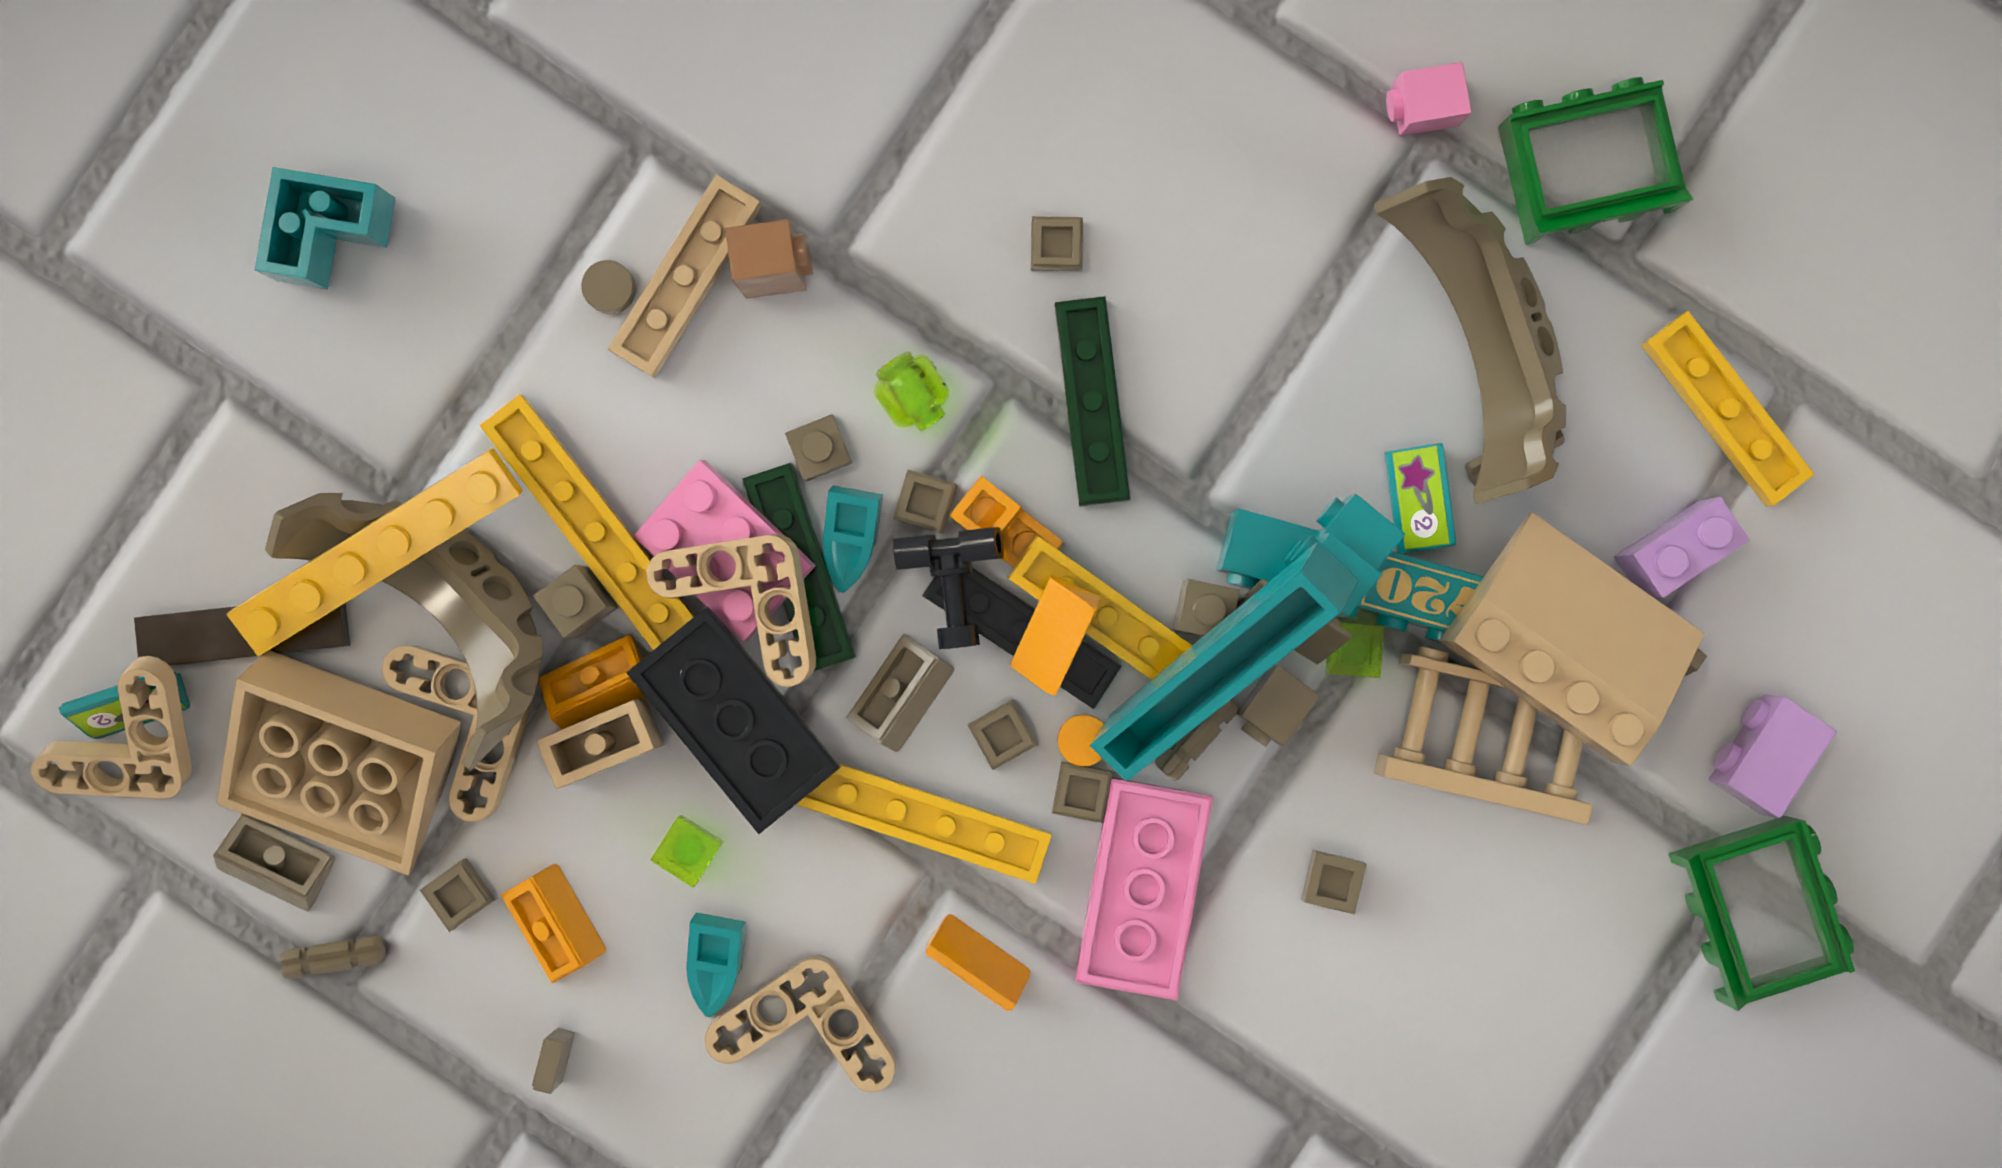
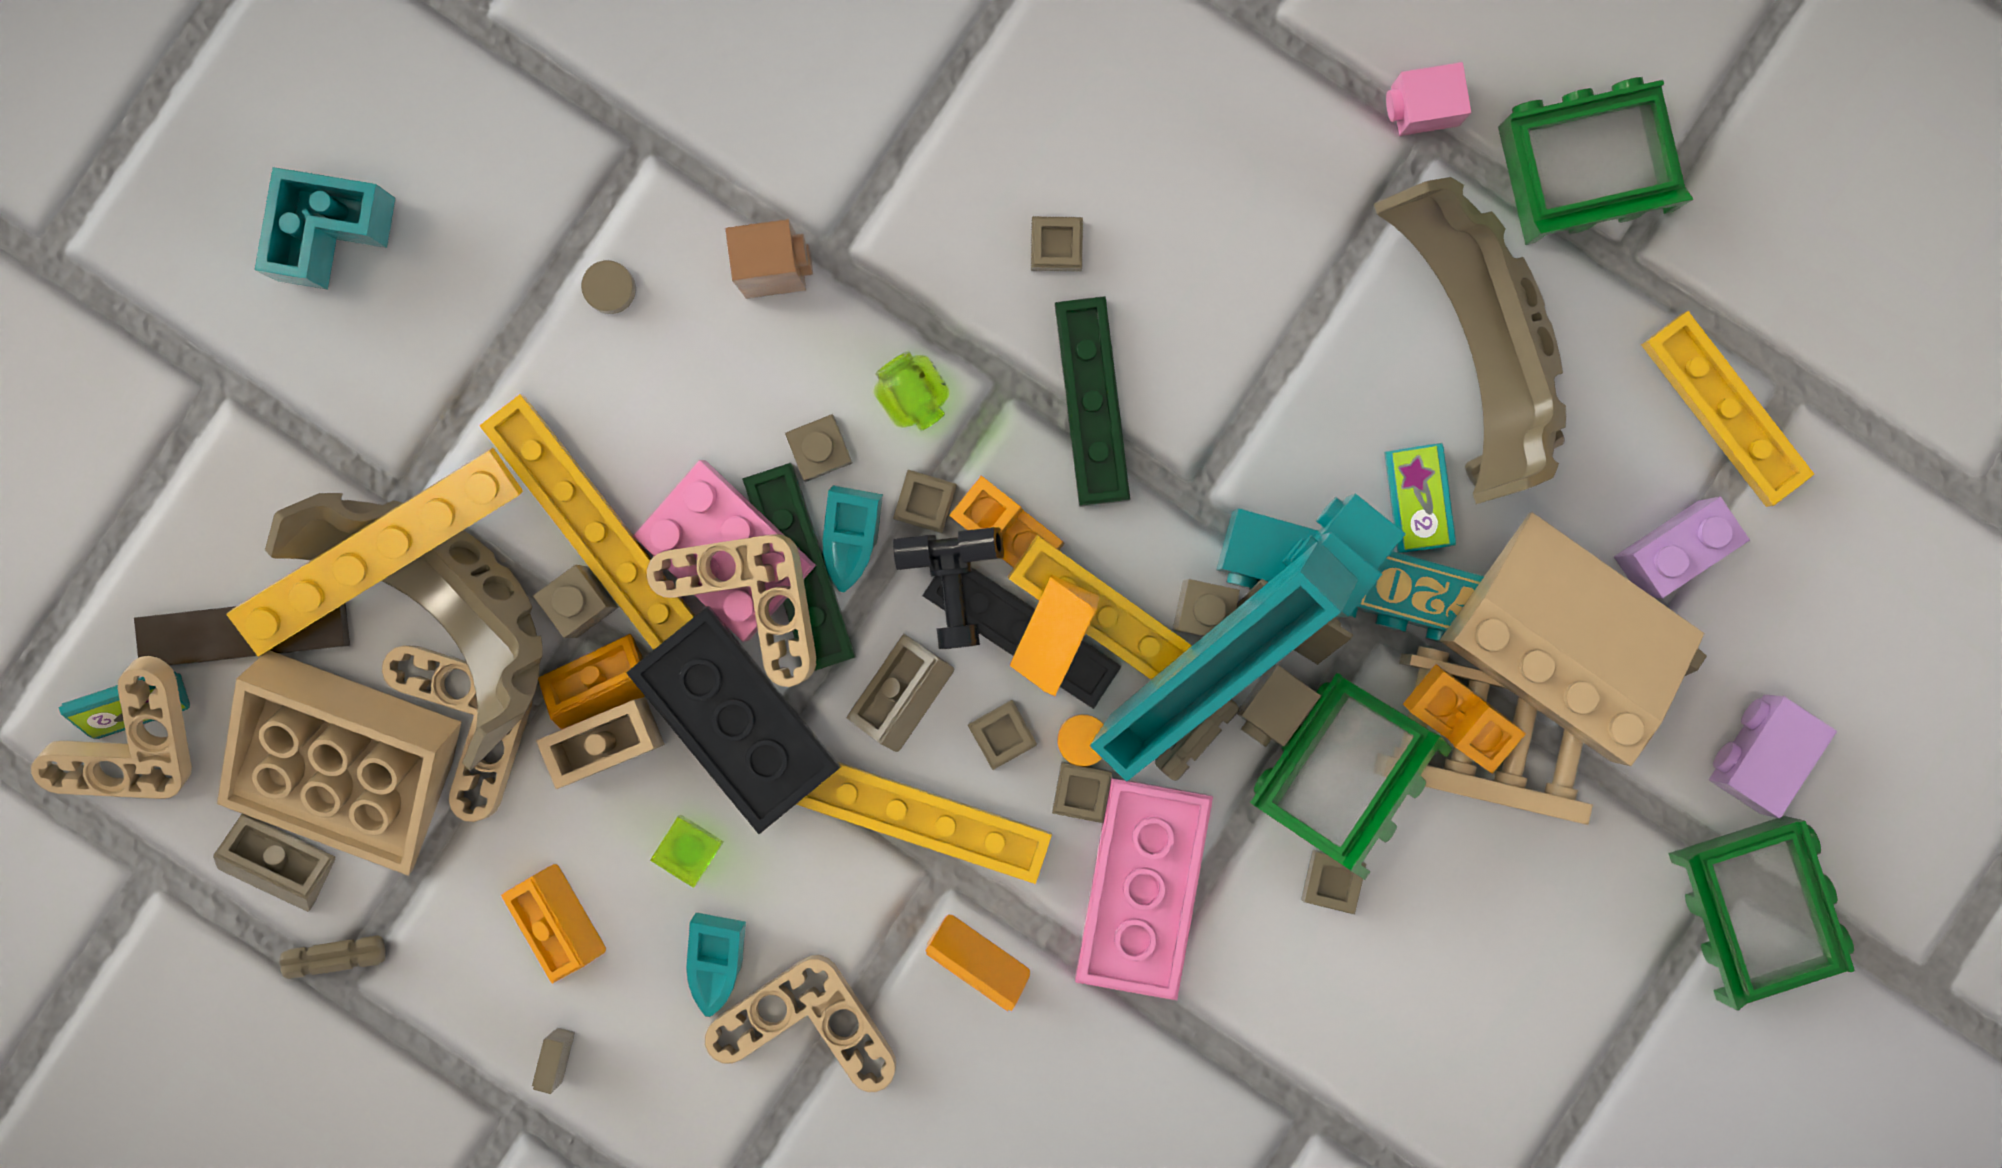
(457, 894): dark tan tile -> none
(683, 277): tan plate -> none
(1347, 773): none -> window
(1360, 655): clear neon green plate -> none
(1464, 718): none -> light orange slope

